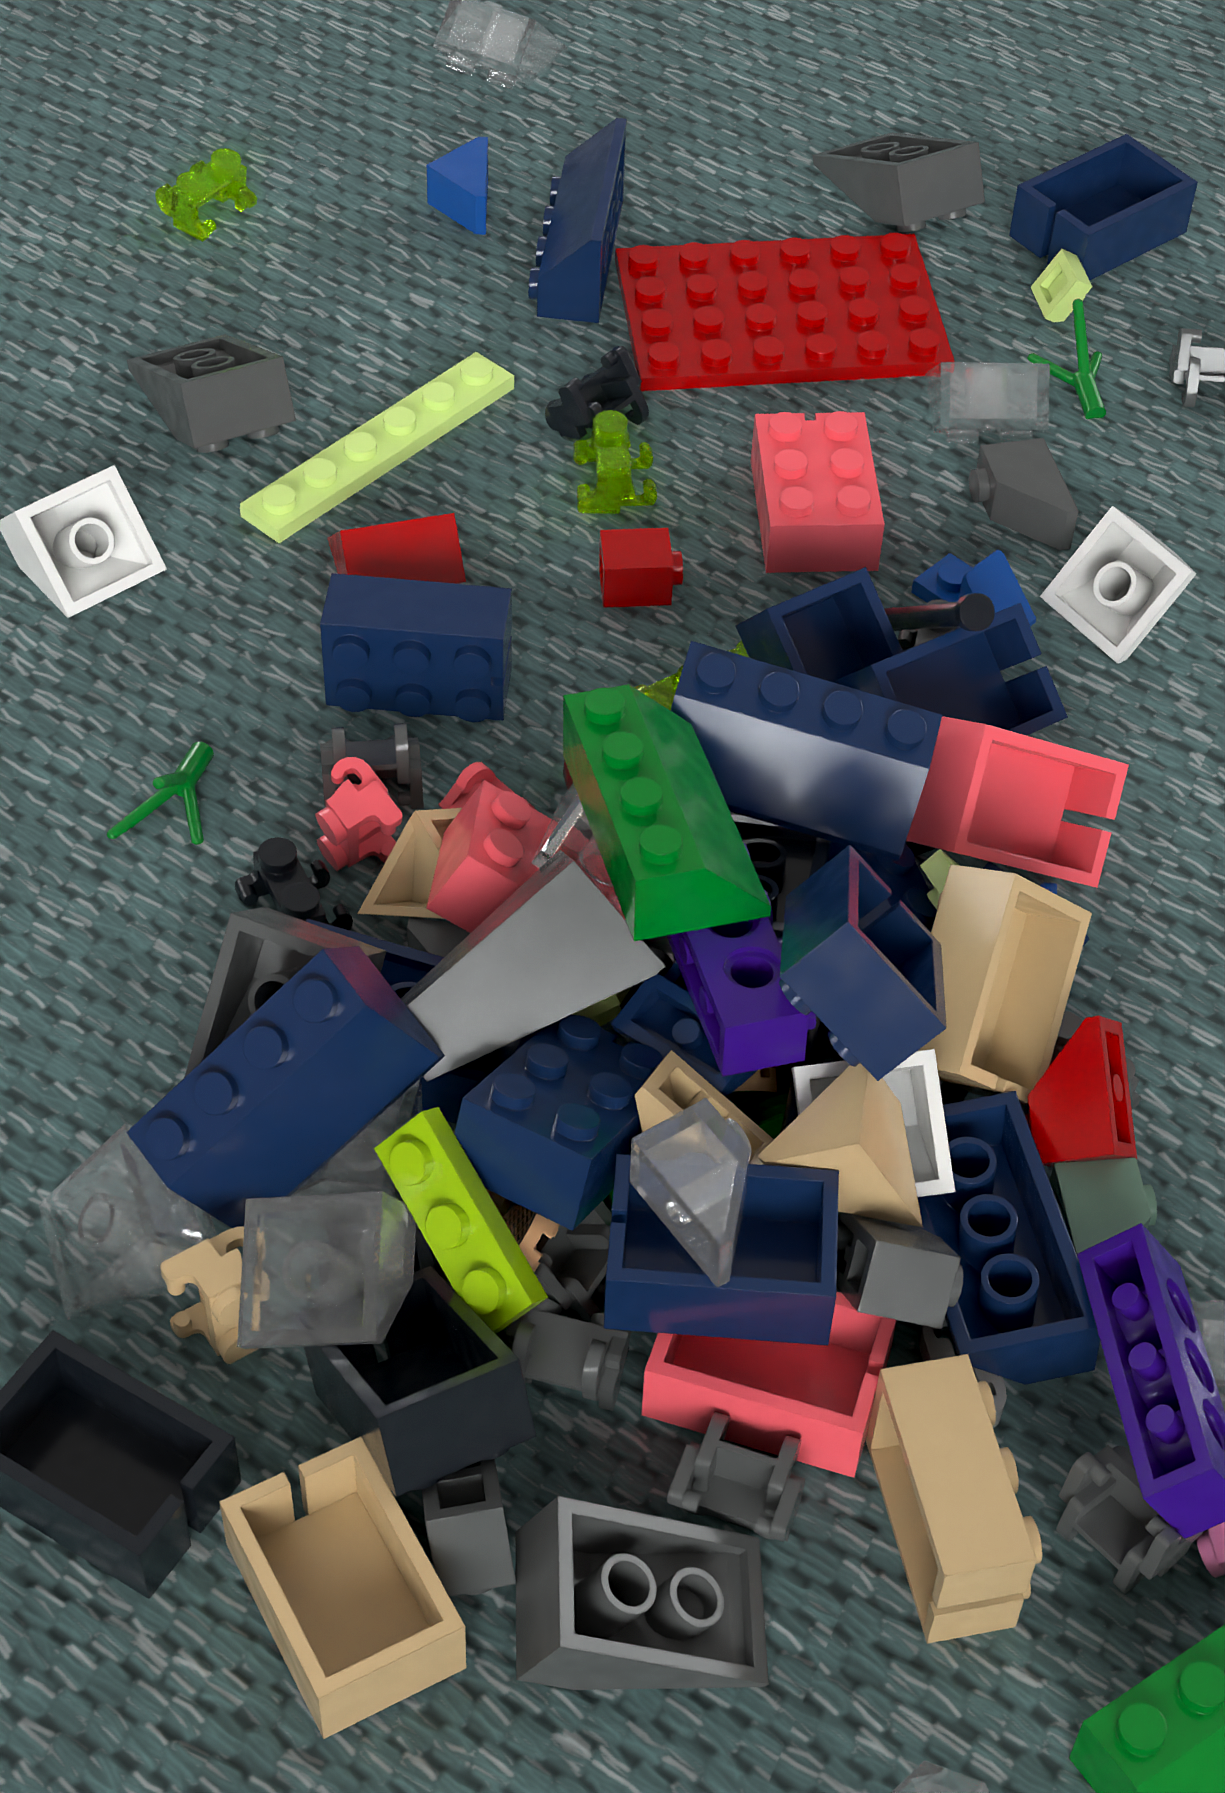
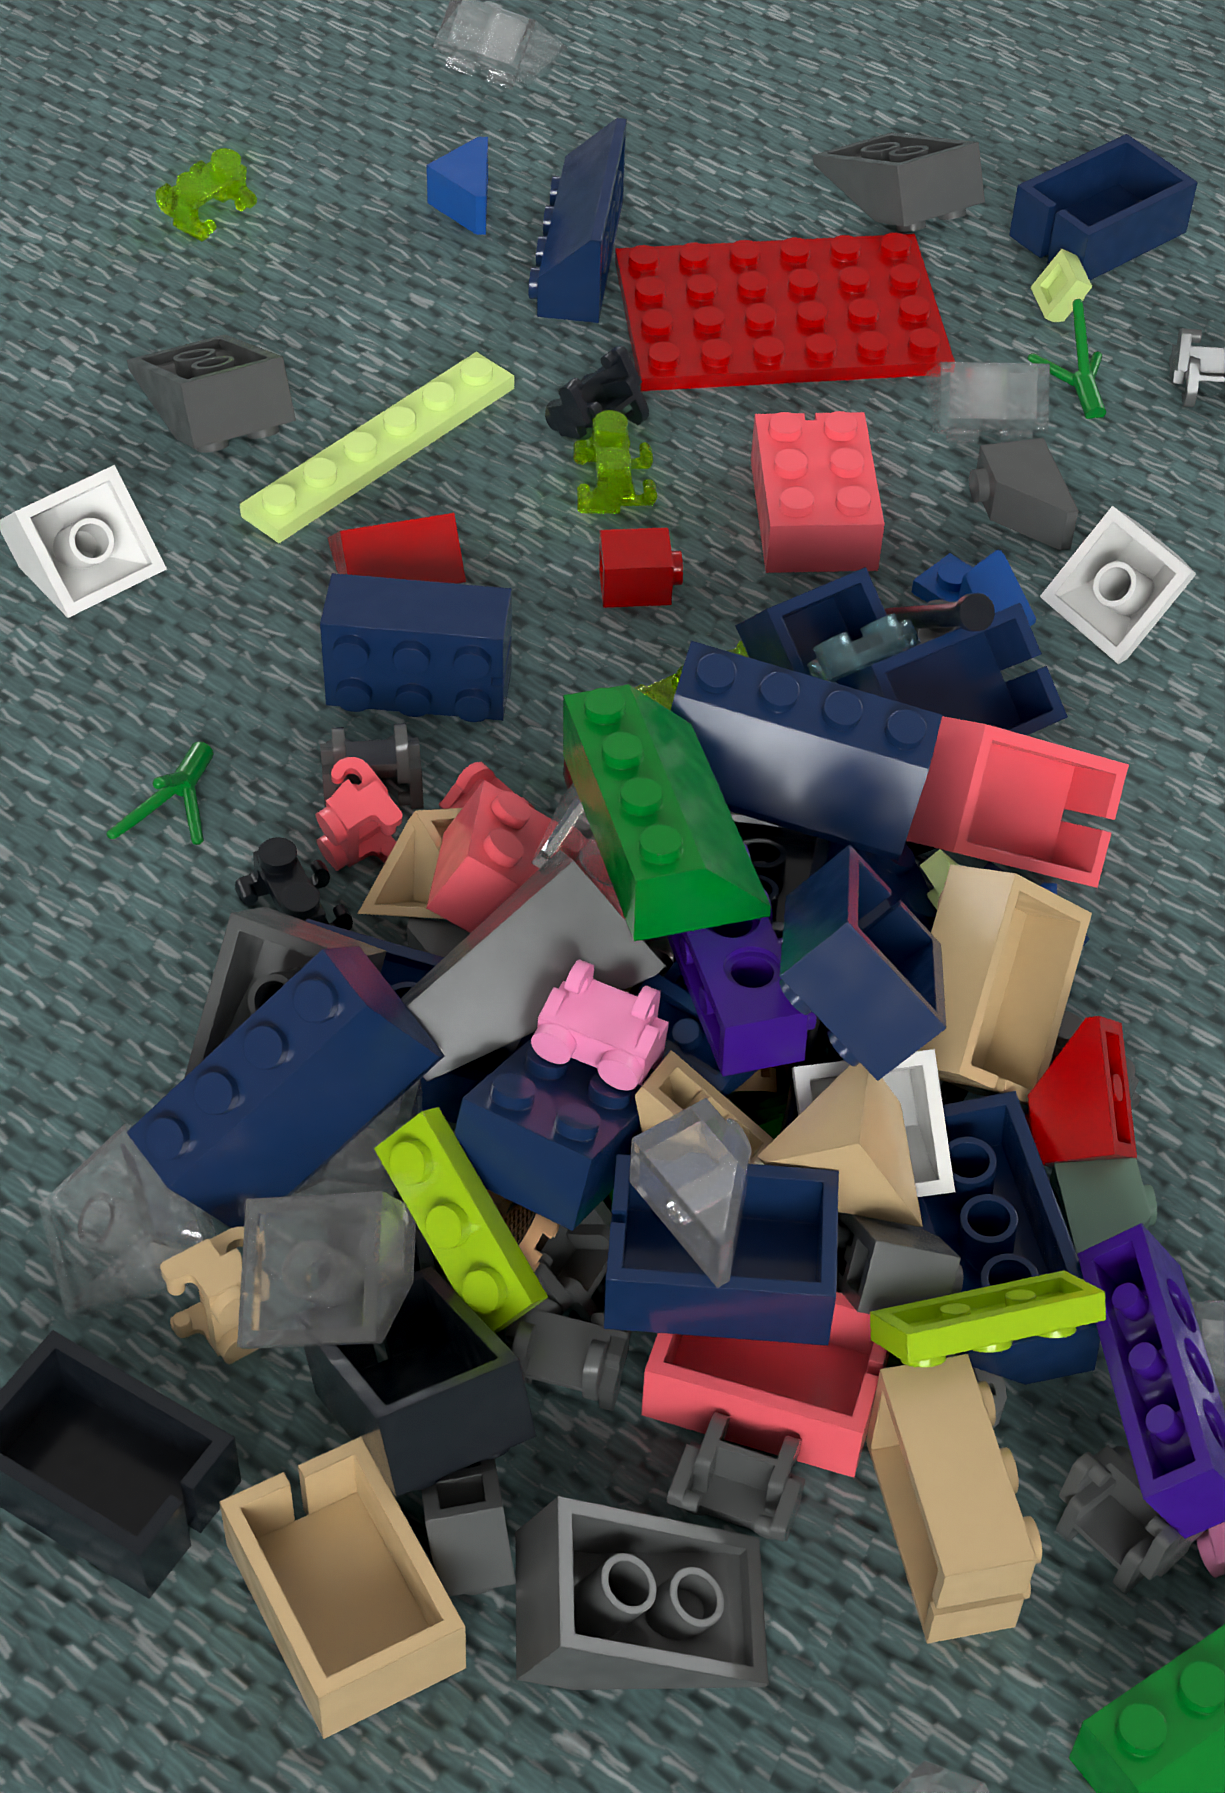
(602, 1028): none -> bright pink piece
(881, 640): none -> clear light blue plate
(987, 1318): none -> lime plate

